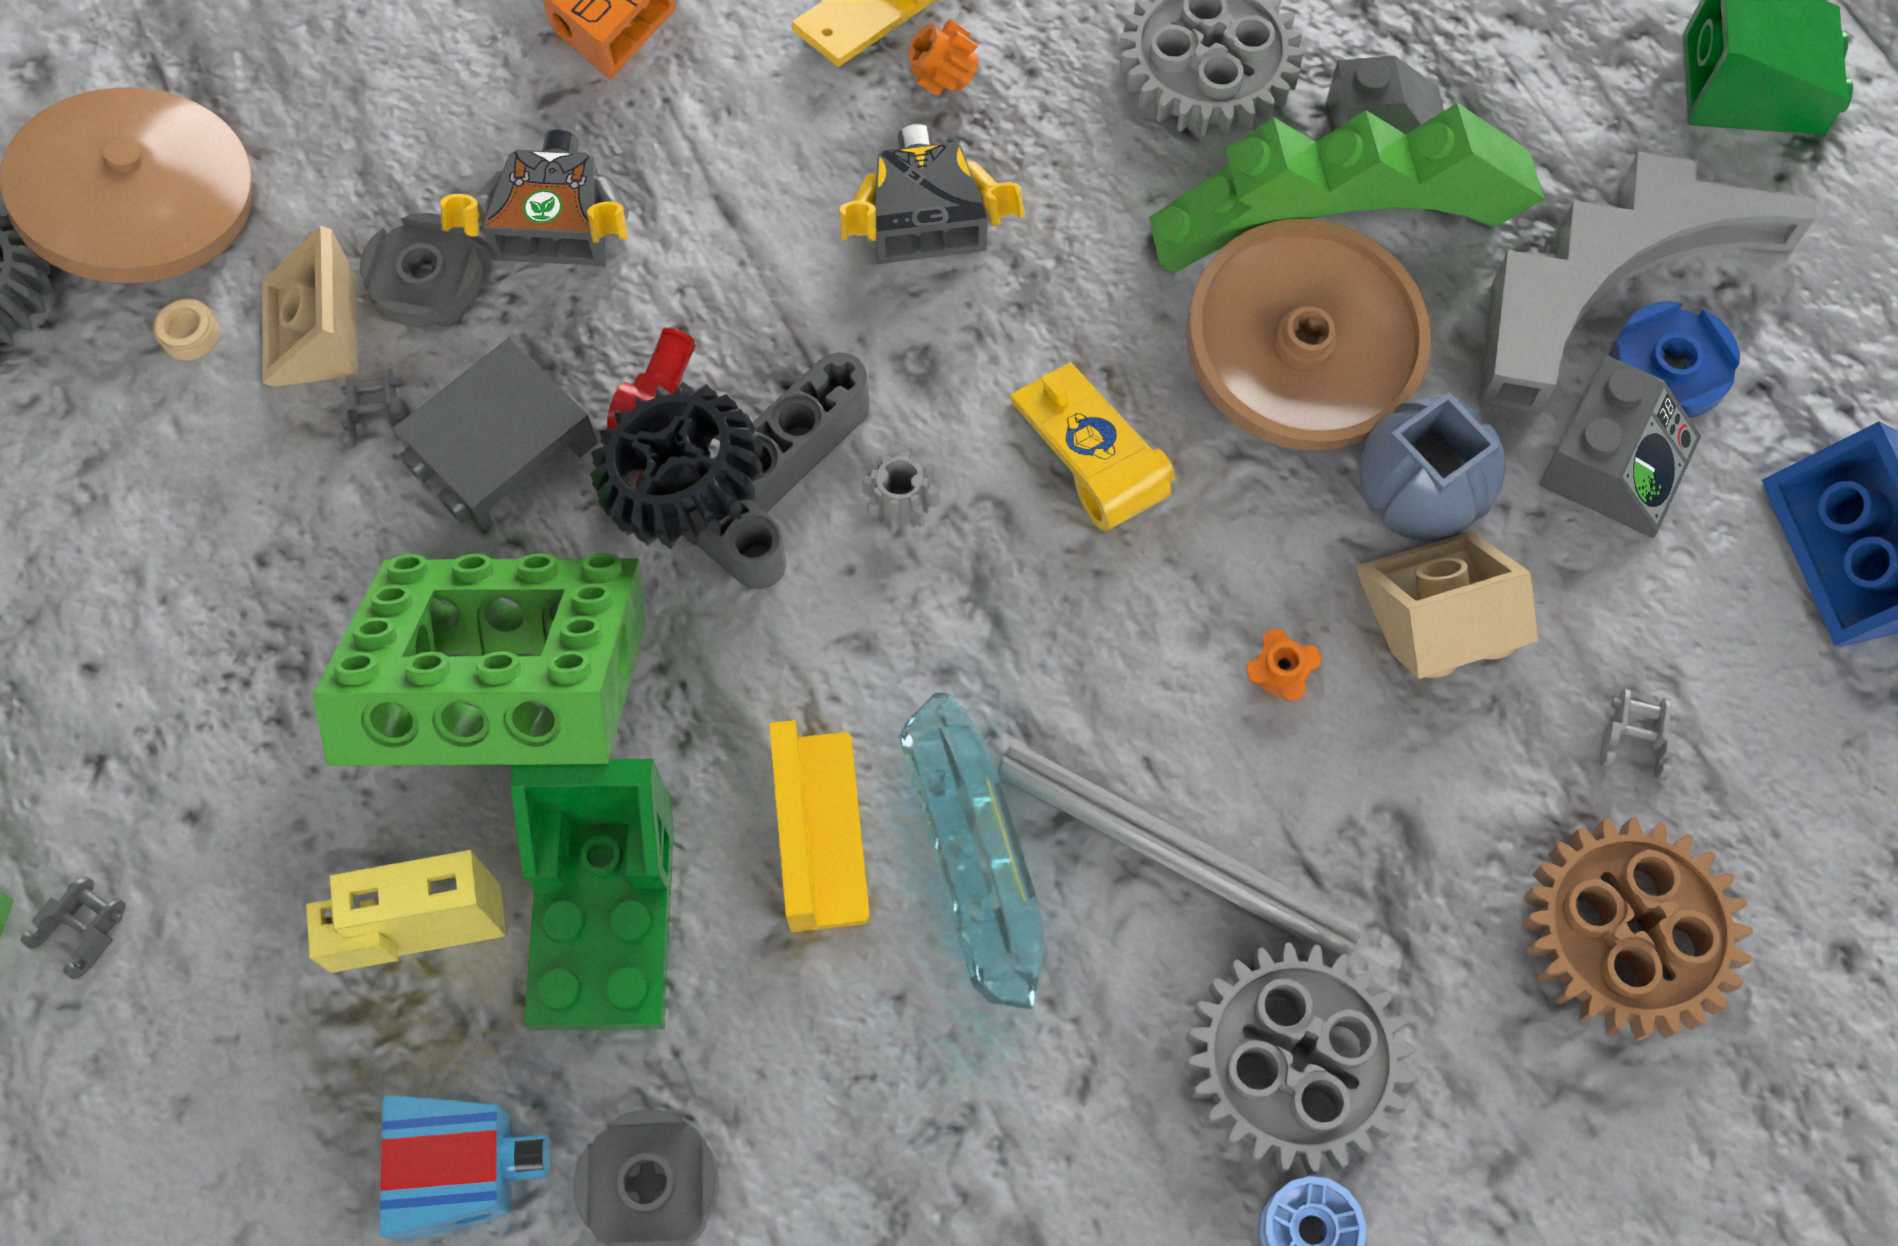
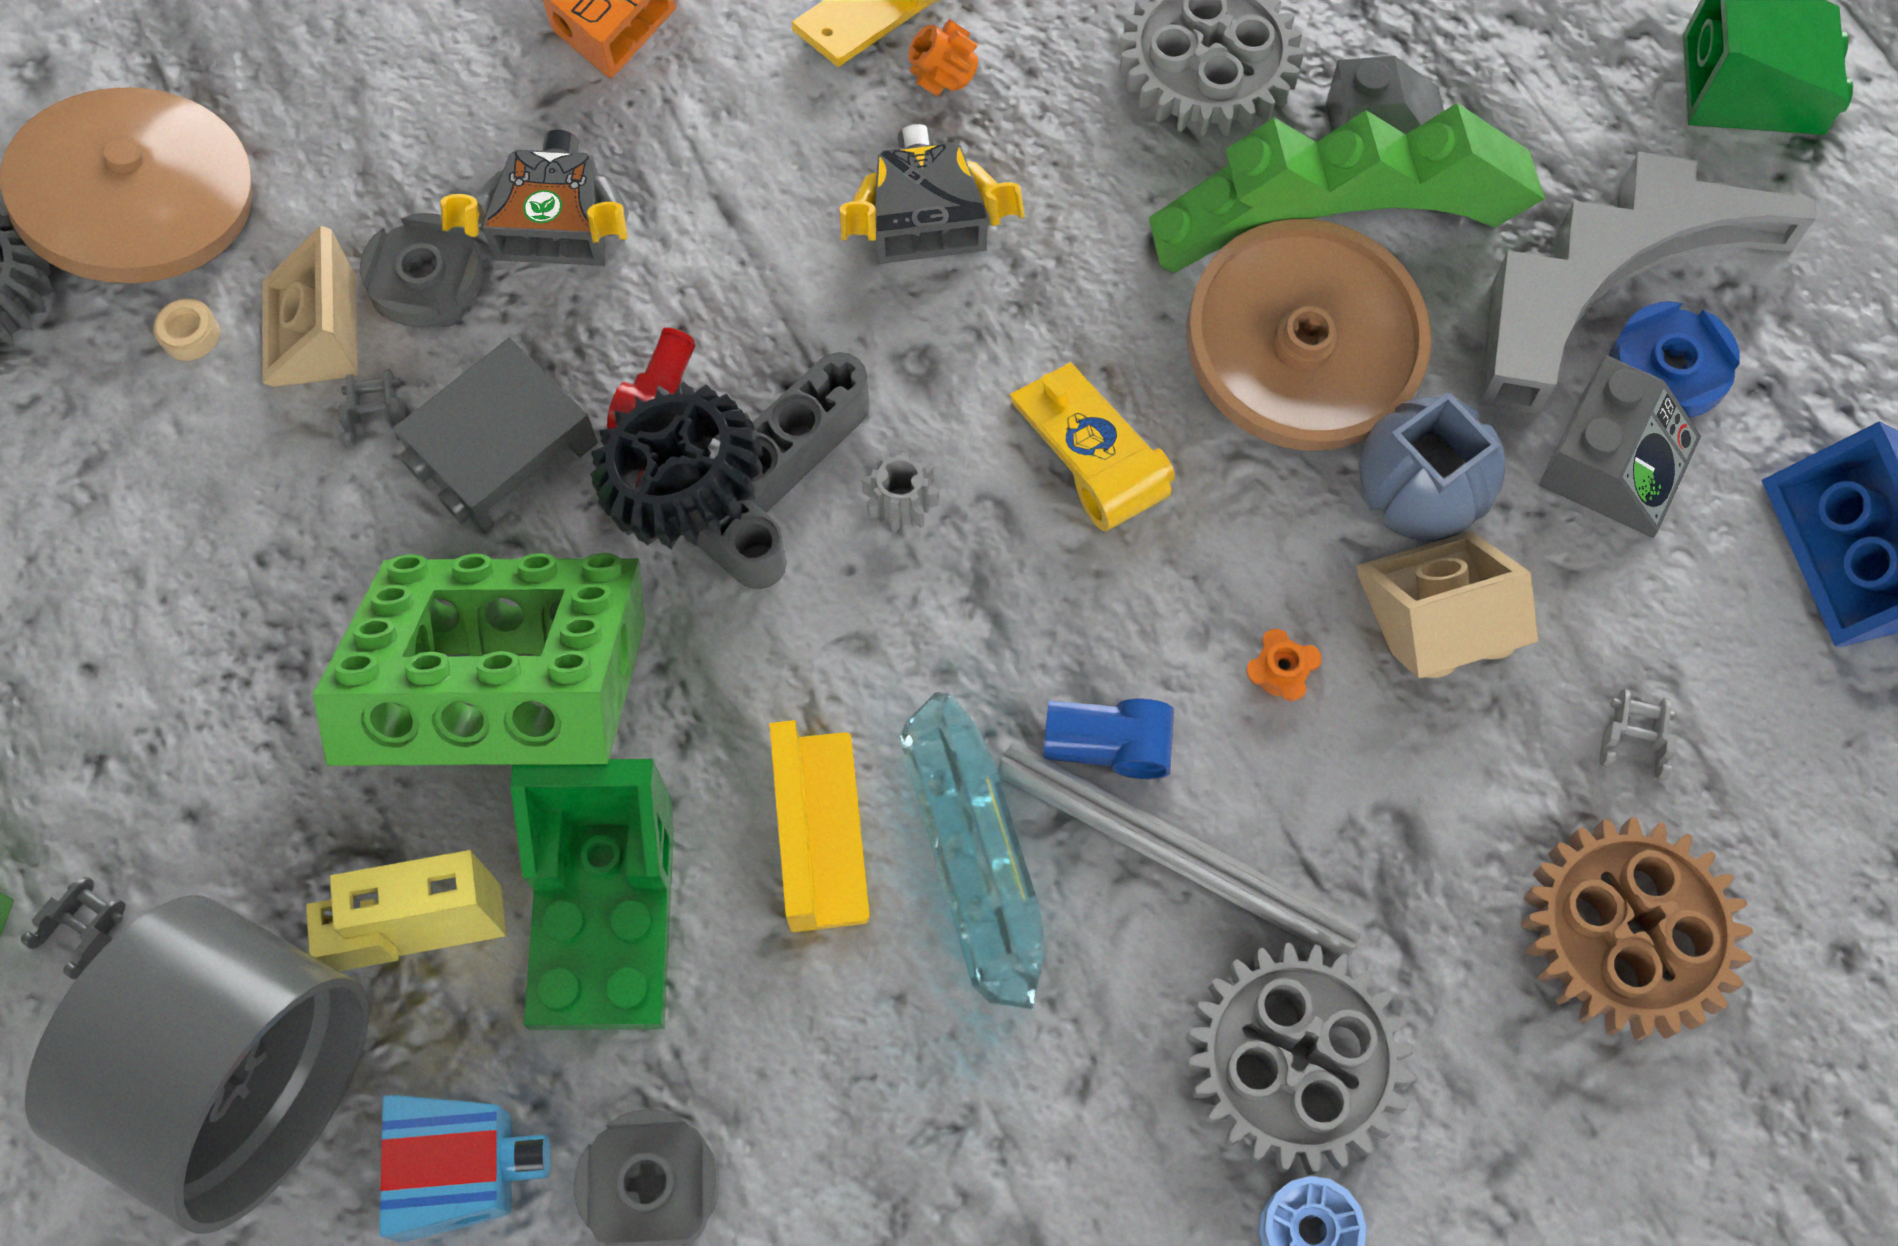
(196, 1061): none -> dark grey wheel
(1129, 737): none -> blue piece

